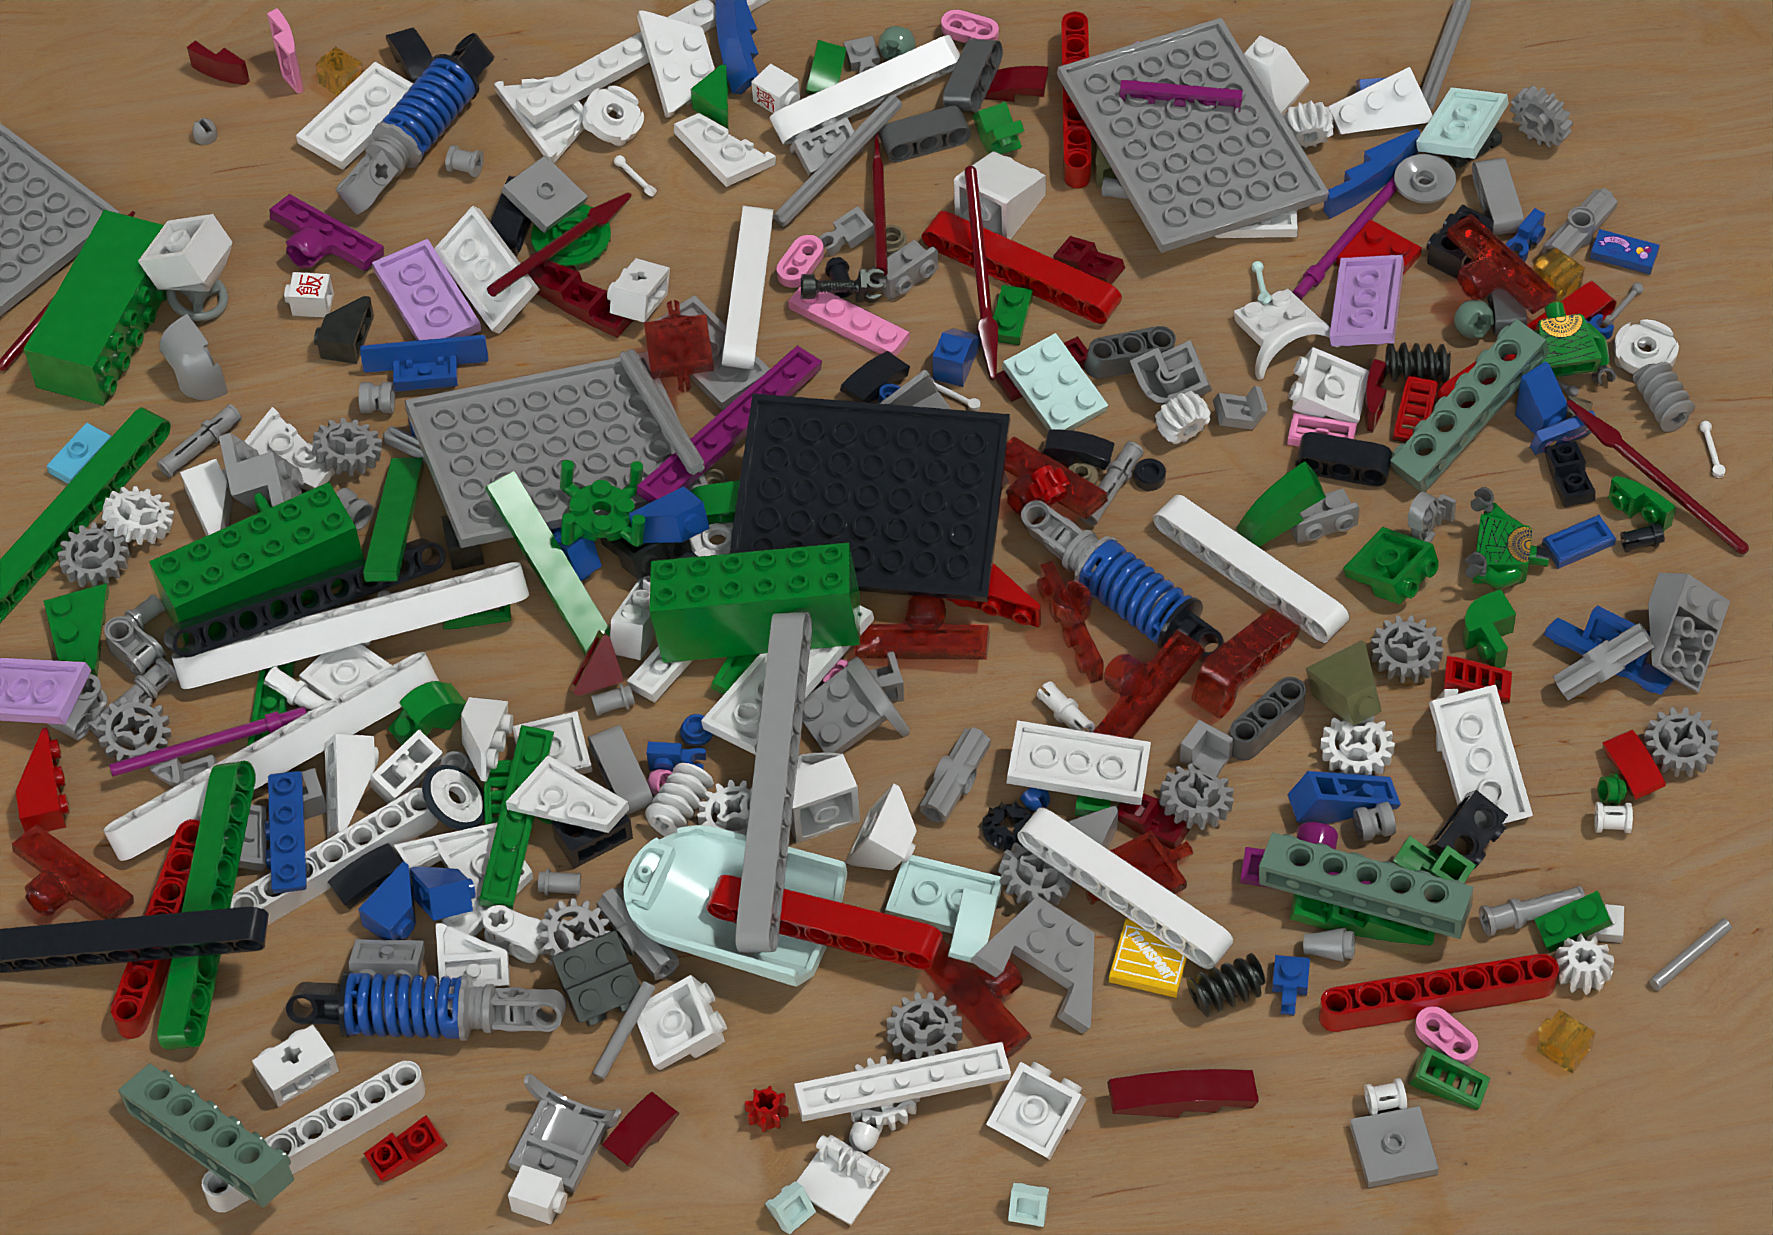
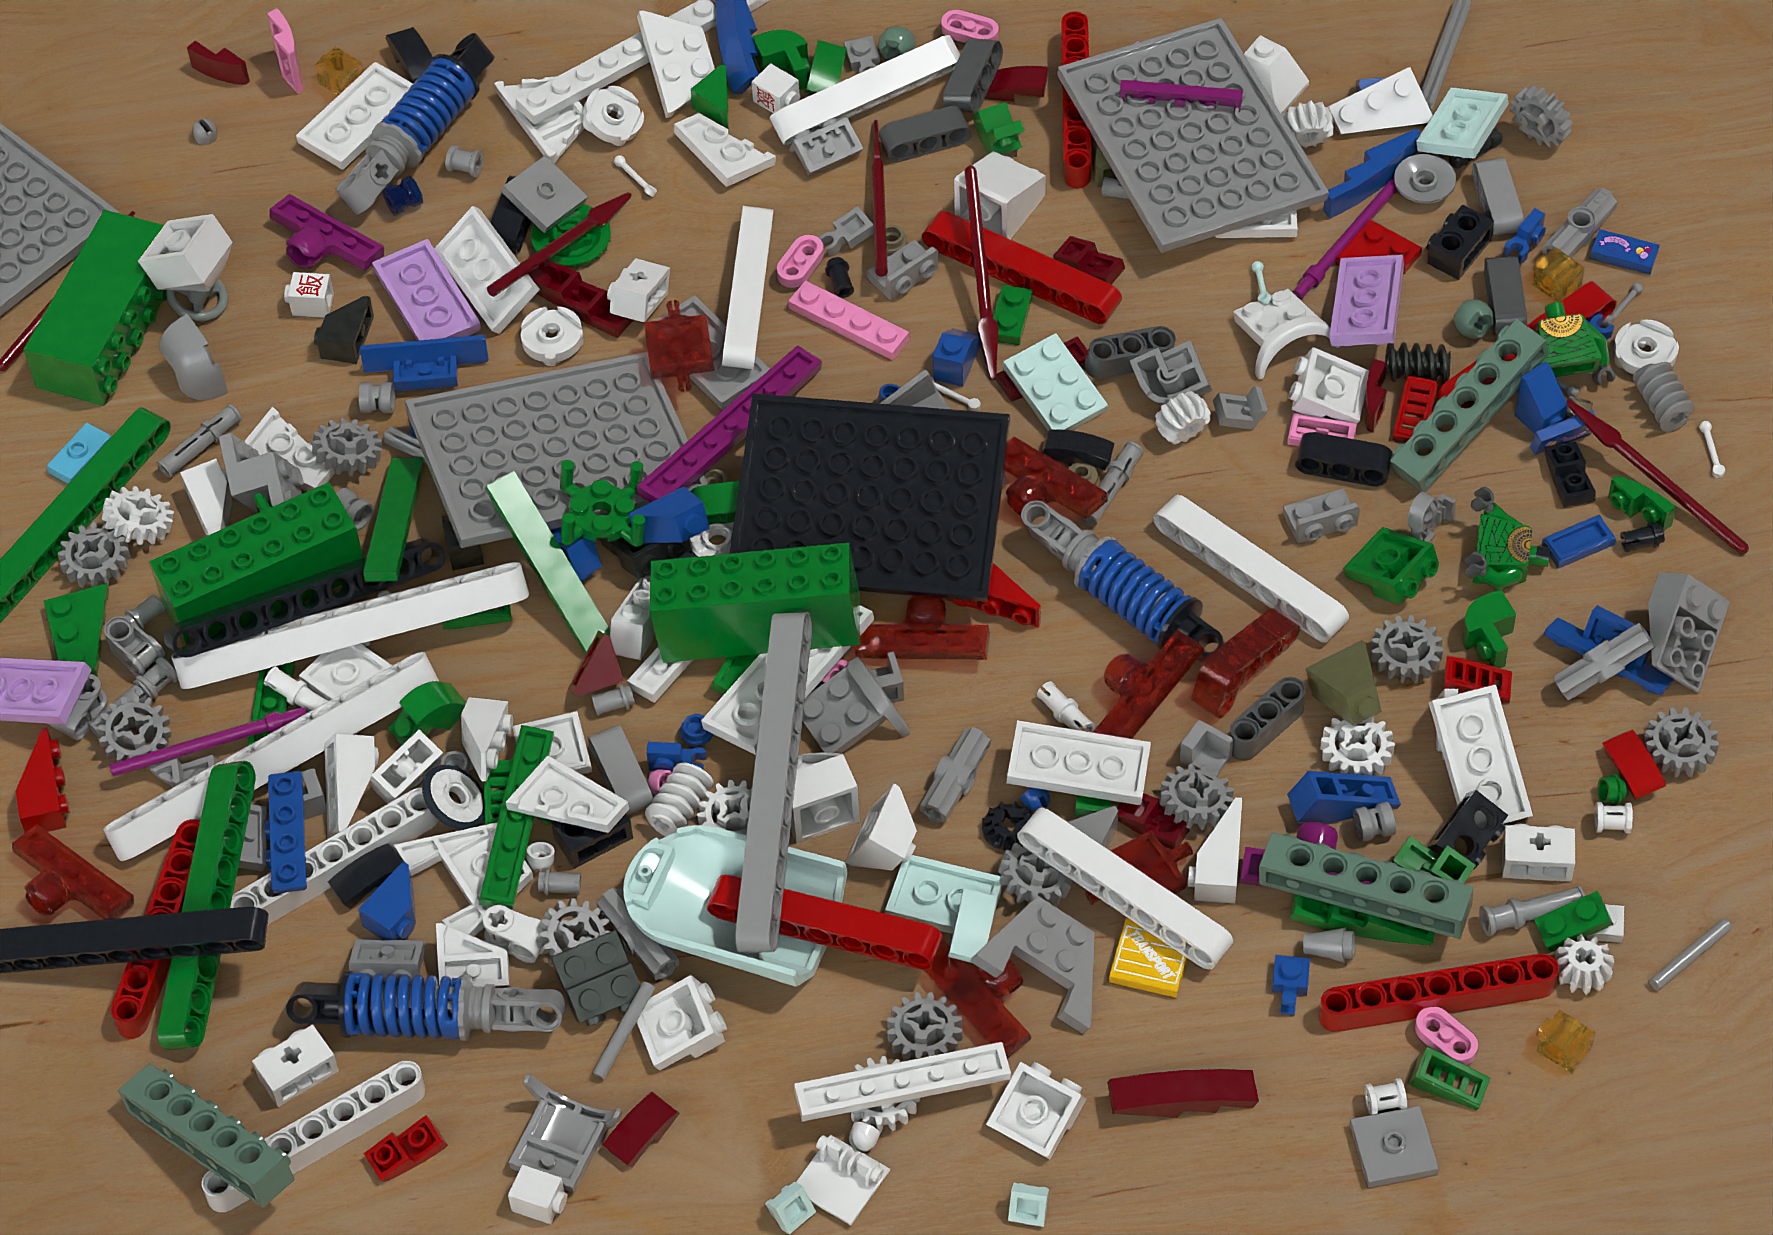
(402, 196): none -> clear blue wheel
(442, 891): blue slope -> none
(534, 855): none -> white hinge
(555, 349): none -> white plate
(662, 412): light grey axle -> none
(766, 1108): red gear -> none
(784, 50): none -> green brick
(811, 286): pearl dark grey bar -> none
(837, 160): light grey axle -> none
(870, 377): black slope -> none
(1049, 485): red gear -> none
(1071, 608): clear red plate -> none
(1149, 474): black tile -> none
(1218, 860): none -> white slope
(1226, 984): pearl dark grey piece -> none
(1281, 505): green slope -> none
(1496, 267): clear red plate -> none
(1538, 852): none -> white brick

